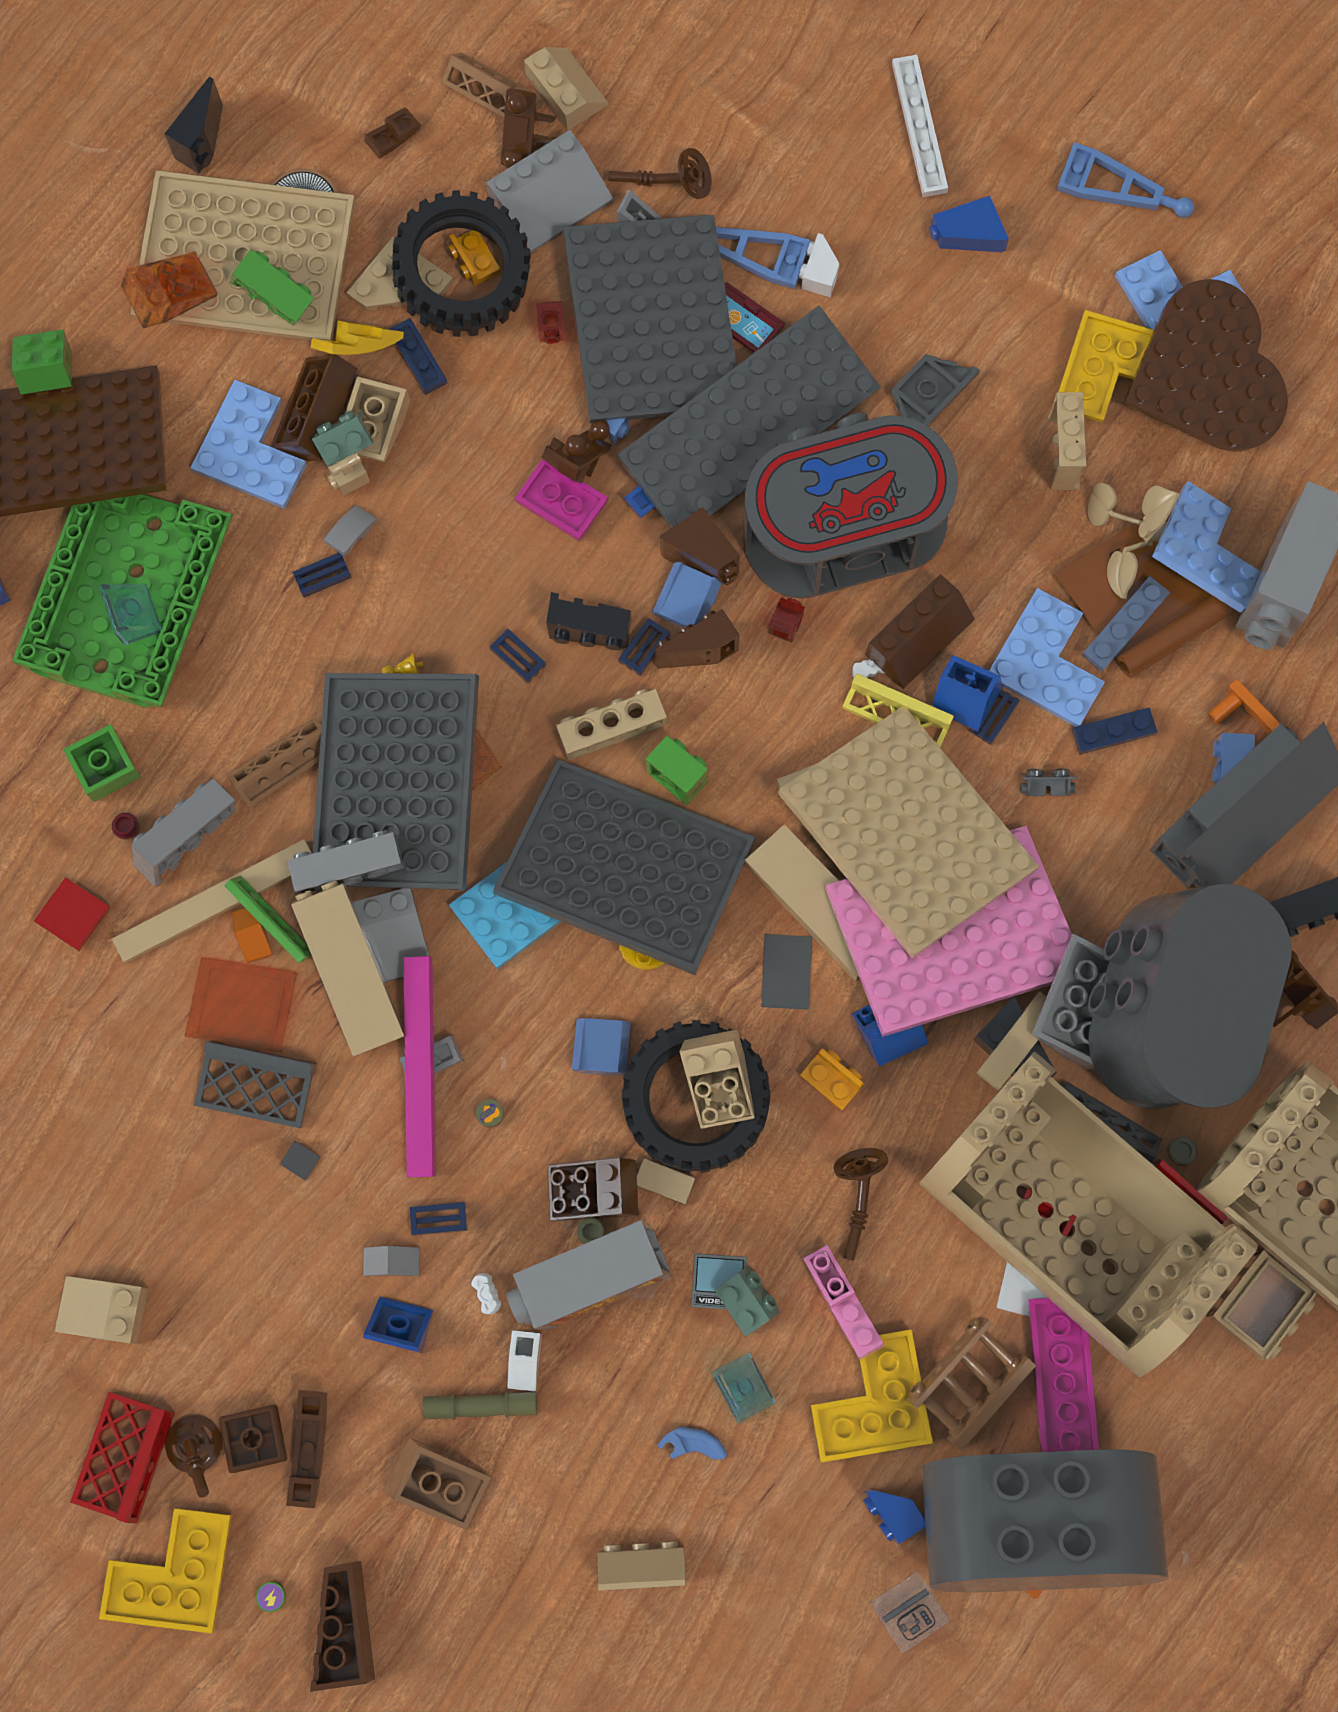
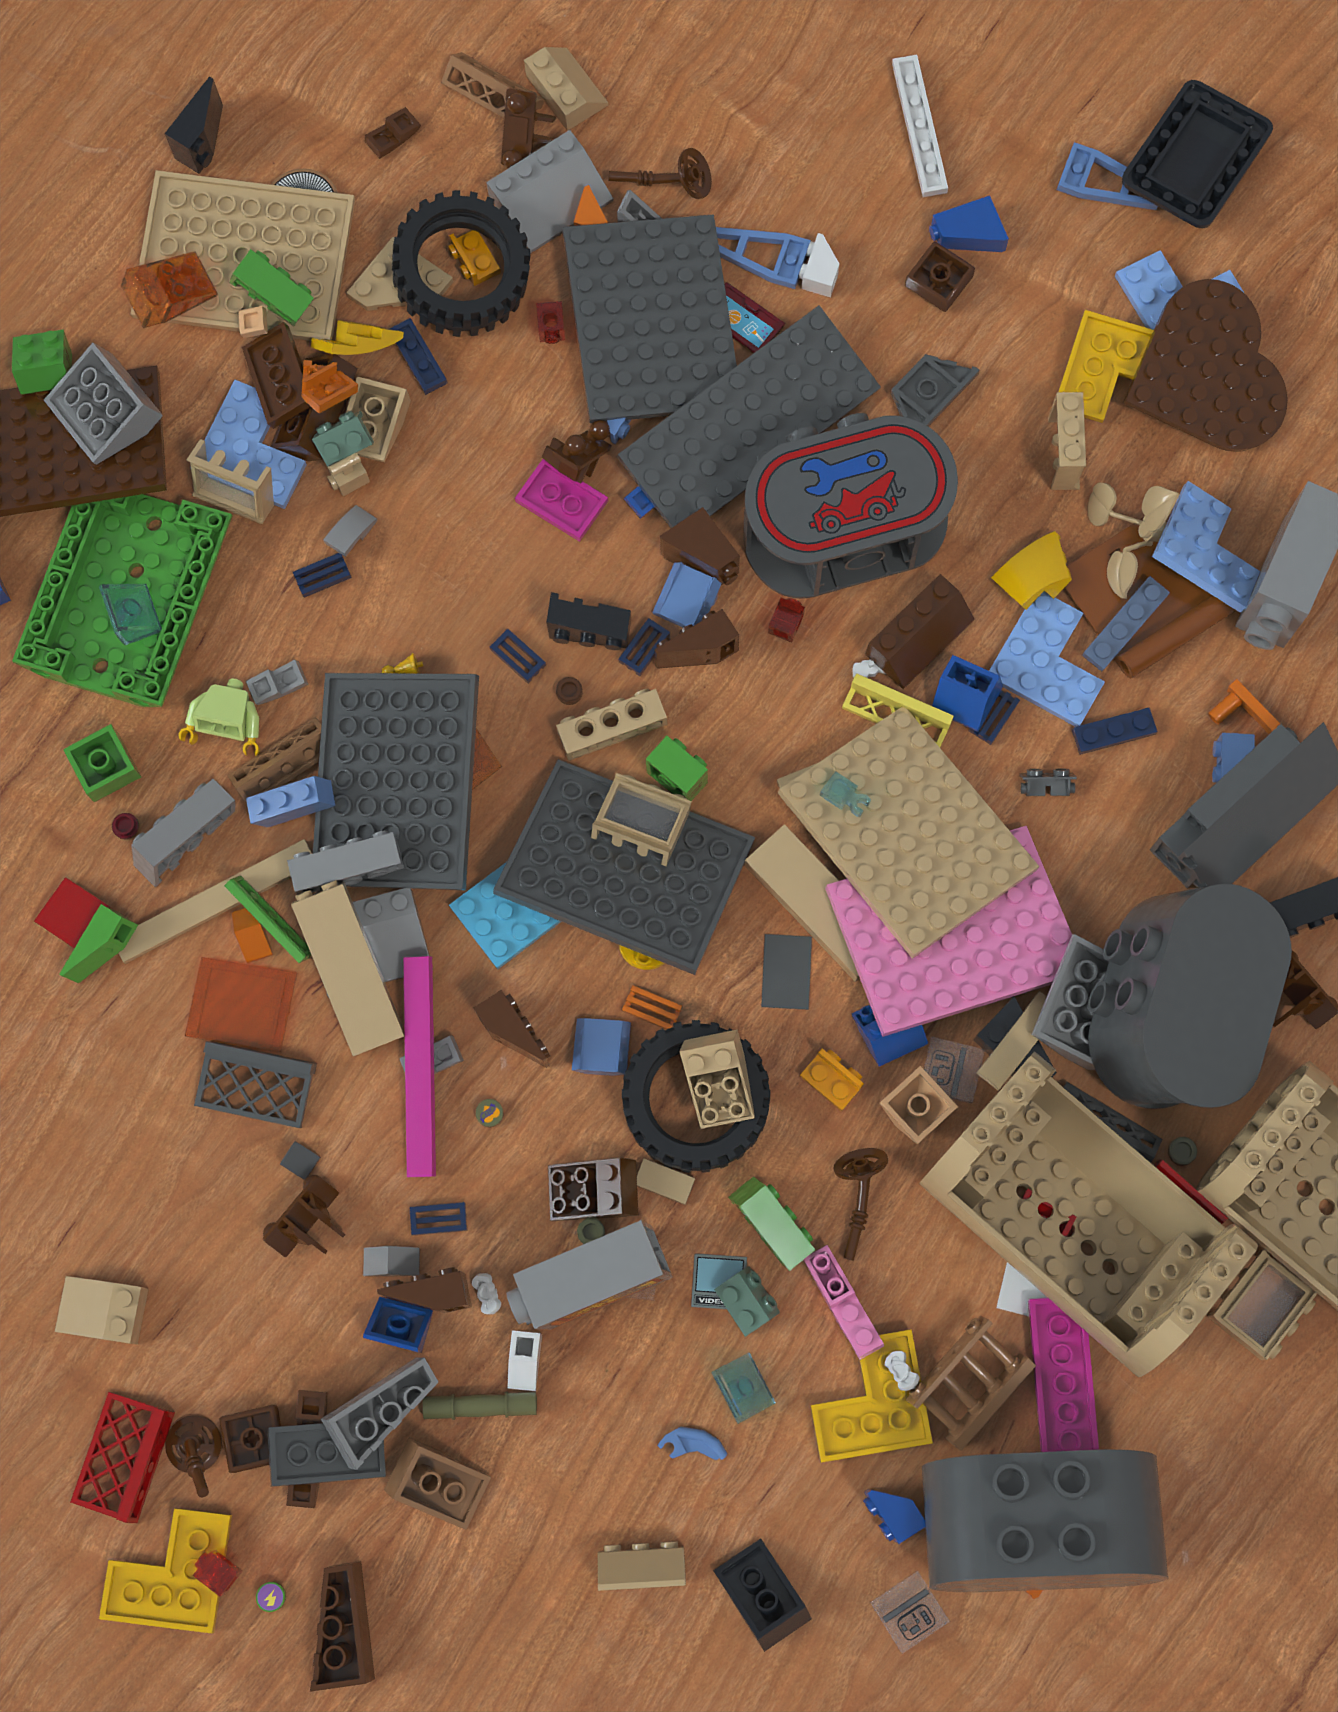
(100, 942): none -> bright green slope
(102, 405): none -> light grey slope
(216, 1572): none -> clear red brick
(223, 713): none -> yellowish green torso
(231, 488): none -> tan window
(253, 322): none -> light nougat plate
(276, 374): none -> reddish brown plate
(277, 683): none -> light grey slope
(290, 801): none -> medium blue brick
(301, 1216): none -> reddish brown piece
(310, 1456): none -> dark grey plate
(325, 385): none -> orange slope
(369, 1417): none -> light grey wedge
(440, 1293): none -> reddish brown slope
(504, 1025): none -> reddish brown slope
(569, 691): none -> reddish brown tile
(589, 210): none -> orange slope
(630, 999): none -> orange tile
(642, 816): none -> window
(762, 1594): none -> black slope
(773, 1222): none -> bright green wedge
(842, 792): none -> clear light blue plate
(902, 1372): none -> white piece
(918, 1105): none -> light nougat slope
(938, 262): none -> reddish brown brick
(954, 1067): none -> clear tile
(1035, 570): none -> yellow slope
(1197, 154): none -> black wedge

